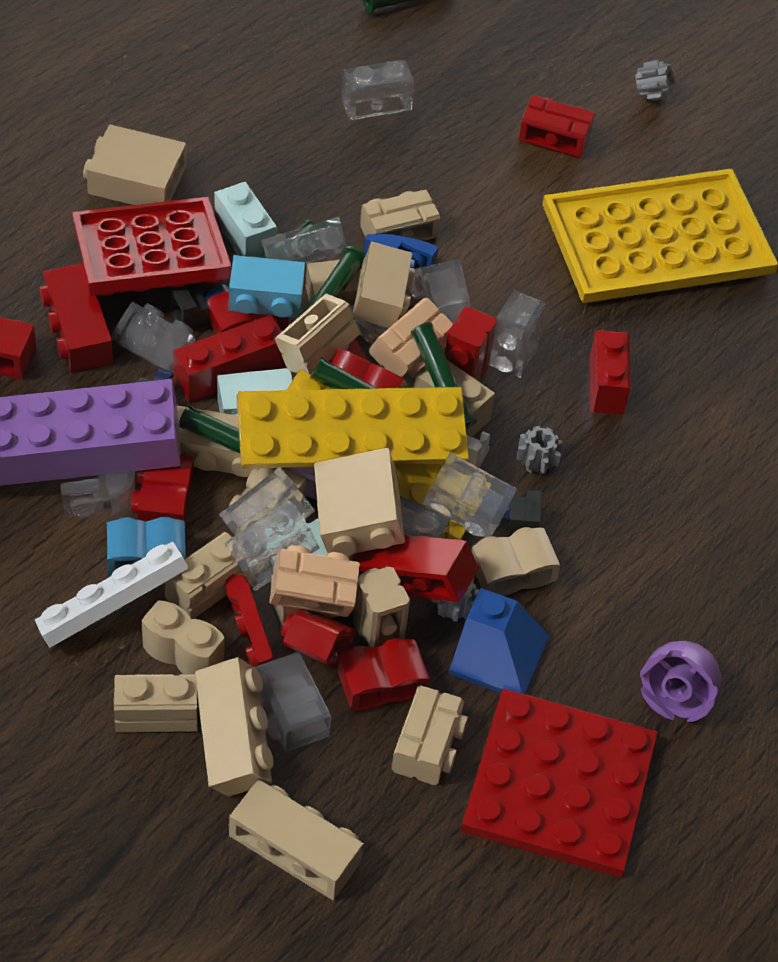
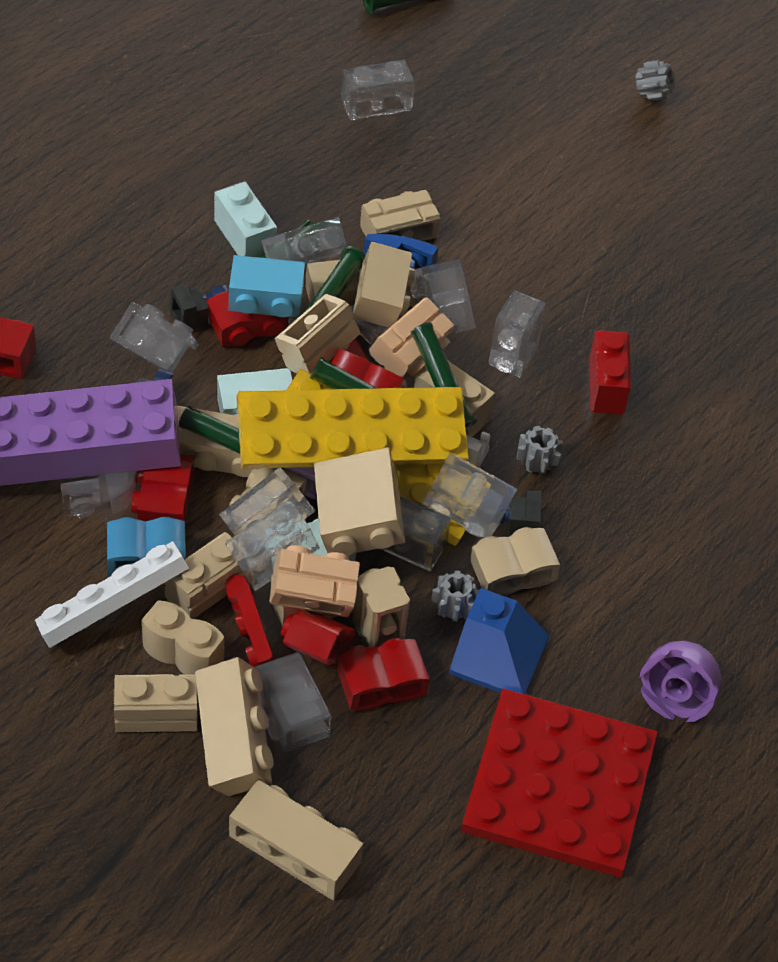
(76, 319): red brick -> none
(135, 166): tan brick -> none
(150, 246): red plate -> none
(230, 352): red brick -> none
(426, 566): red brick -> none
(428, 736): tan brick -> none
(471, 342): red brick -> none
(556, 126): red brick -> none
(658, 235): yellow plate -> none

